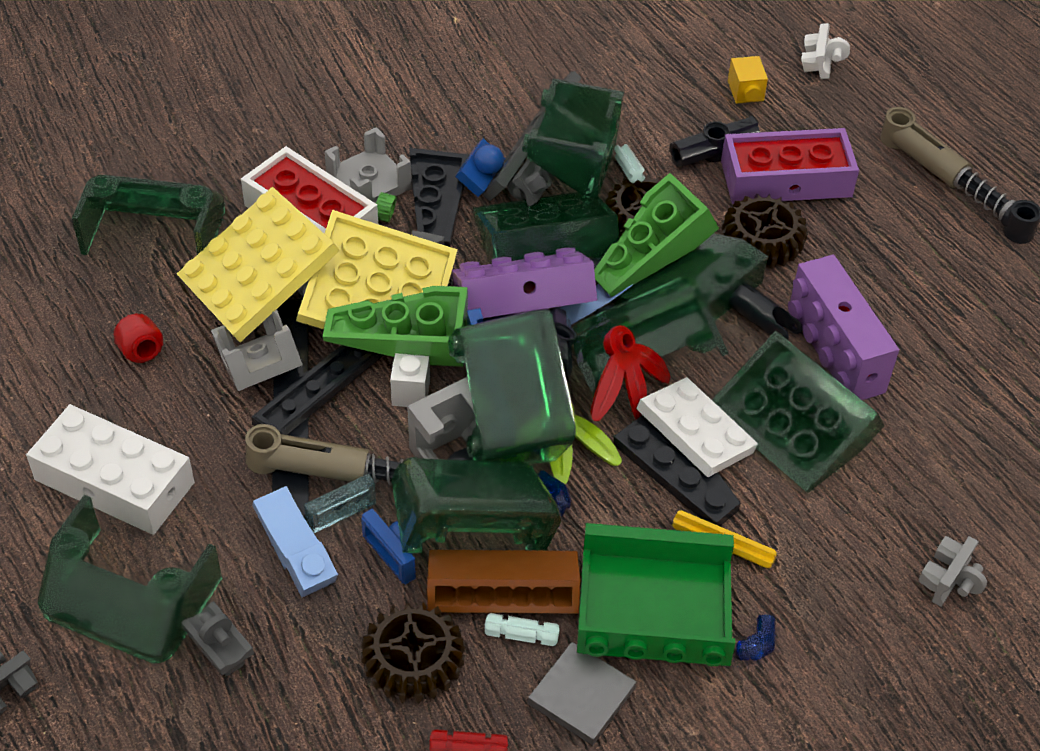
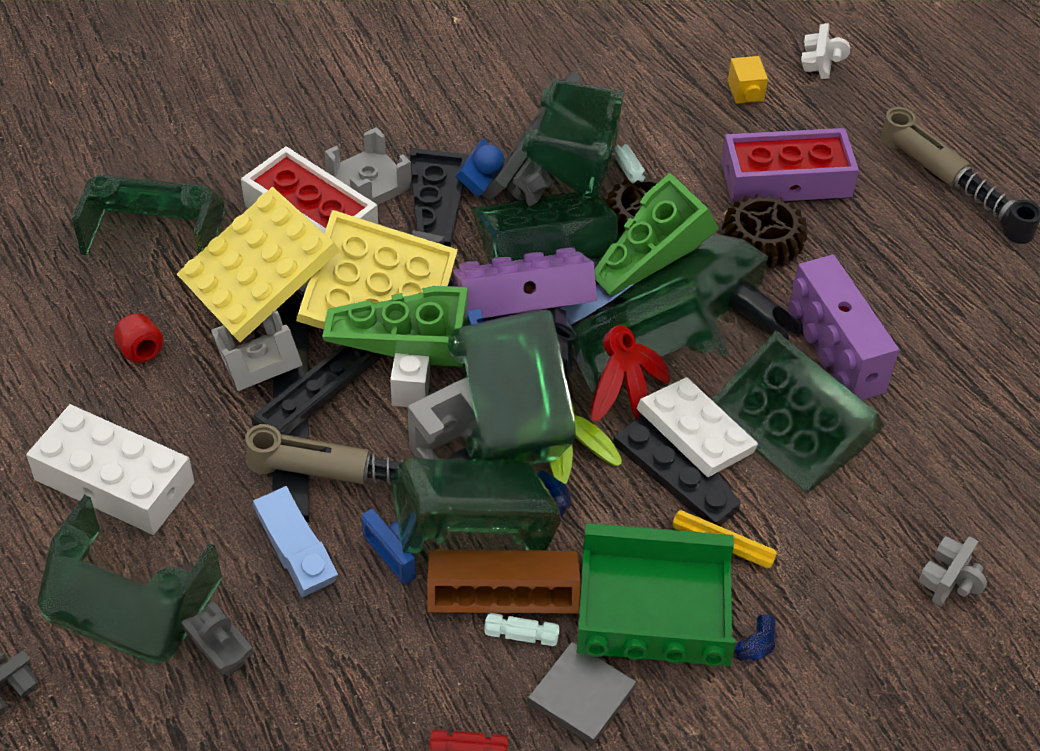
(340, 503): clear light blue tile -> none
(386, 206): bright green axle -> none
(434, 642): dark brown gear -> none
(710, 142): black piece -> none

